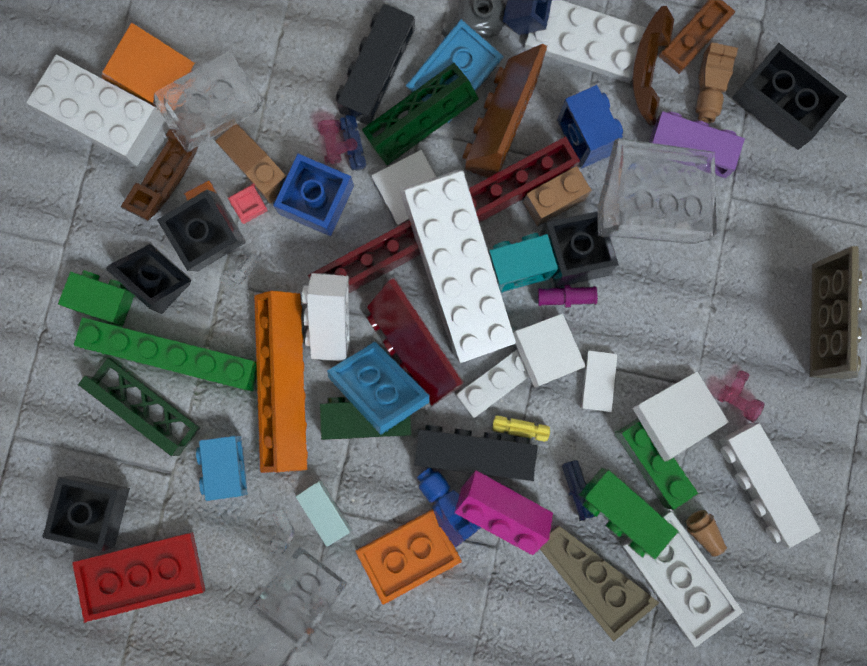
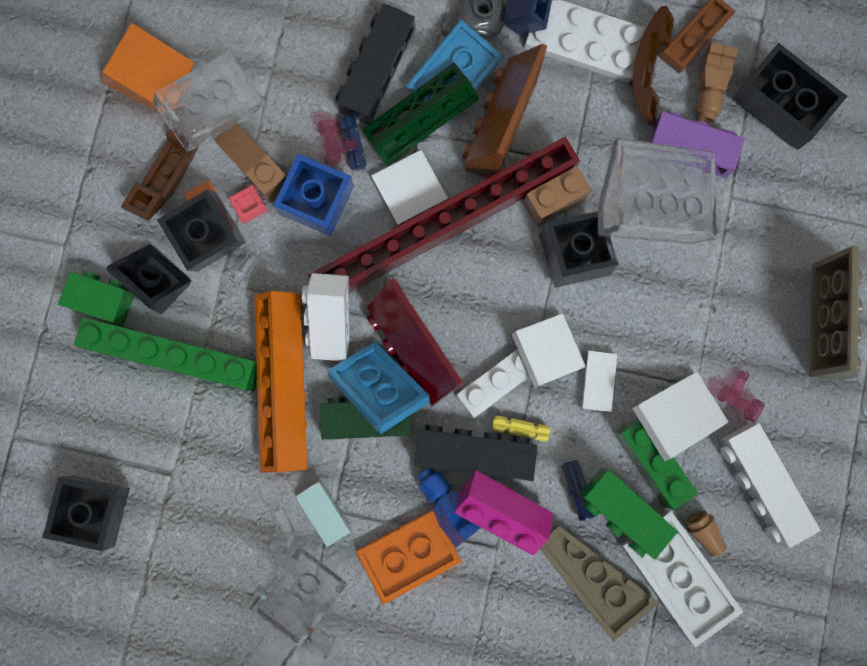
(96, 110): white brick -> none
(133, 416): dark green fence -> none
(138, 577): red plate -> none
(222, 468): dark azure brick -> none
(458, 265): white brick -> none
(523, 262): teal brick -> none
(567, 296): magenta pin -> none
(589, 125): blue brick -> none

